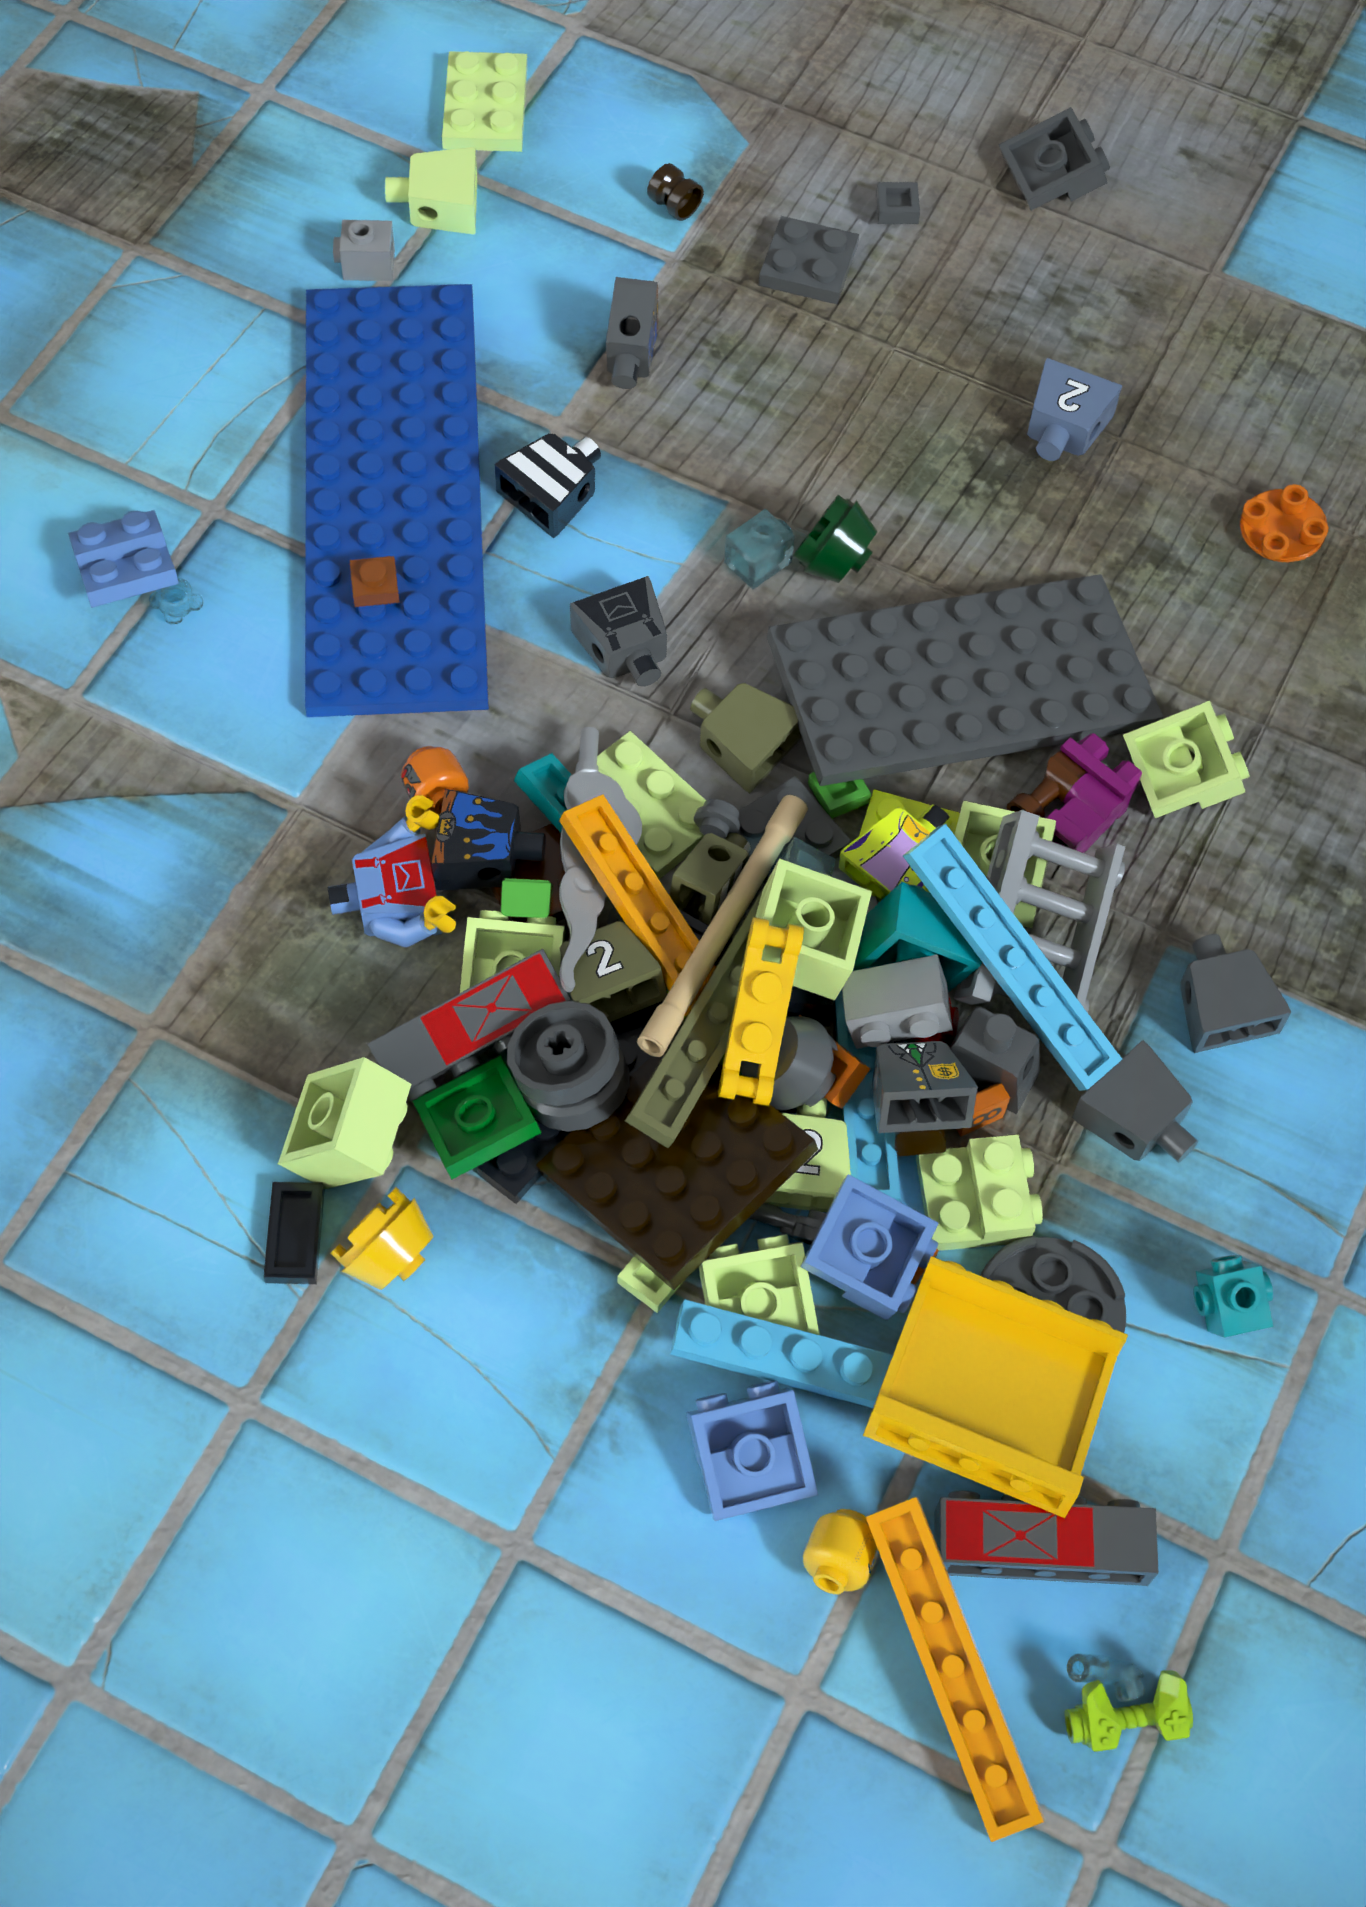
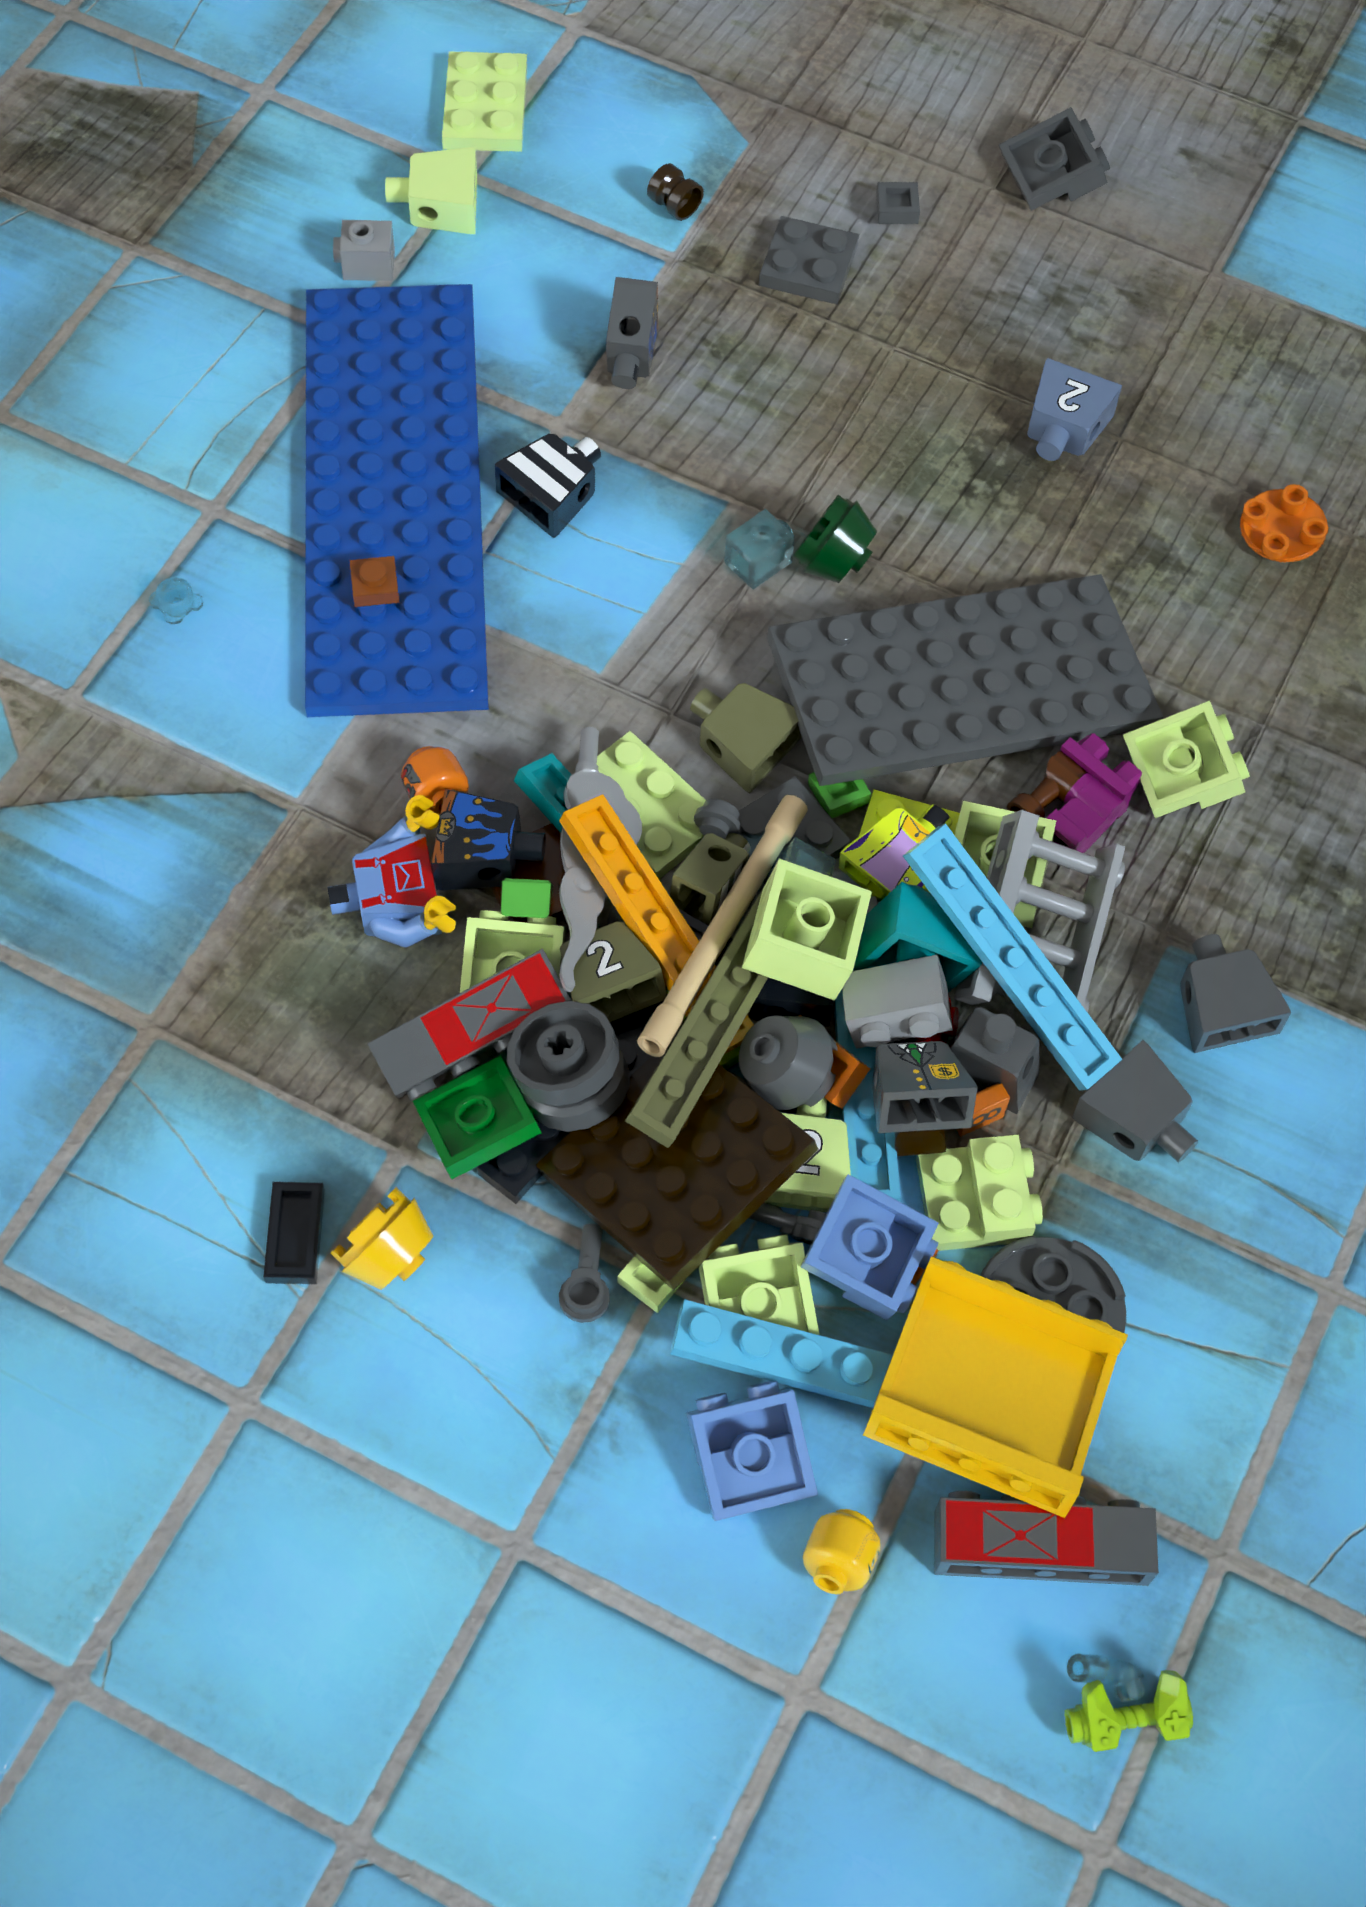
(123, 557): medium blue plate -> none
(345, 1123): yellowish green brick -> none
(585, 1294): none -> dark grey plate
(622, 630): dark grey torso -> none
(760, 1011): yellow plate -> none
(955, 1670): light orange plate -> none
(1233, 1296): teal brick -> none

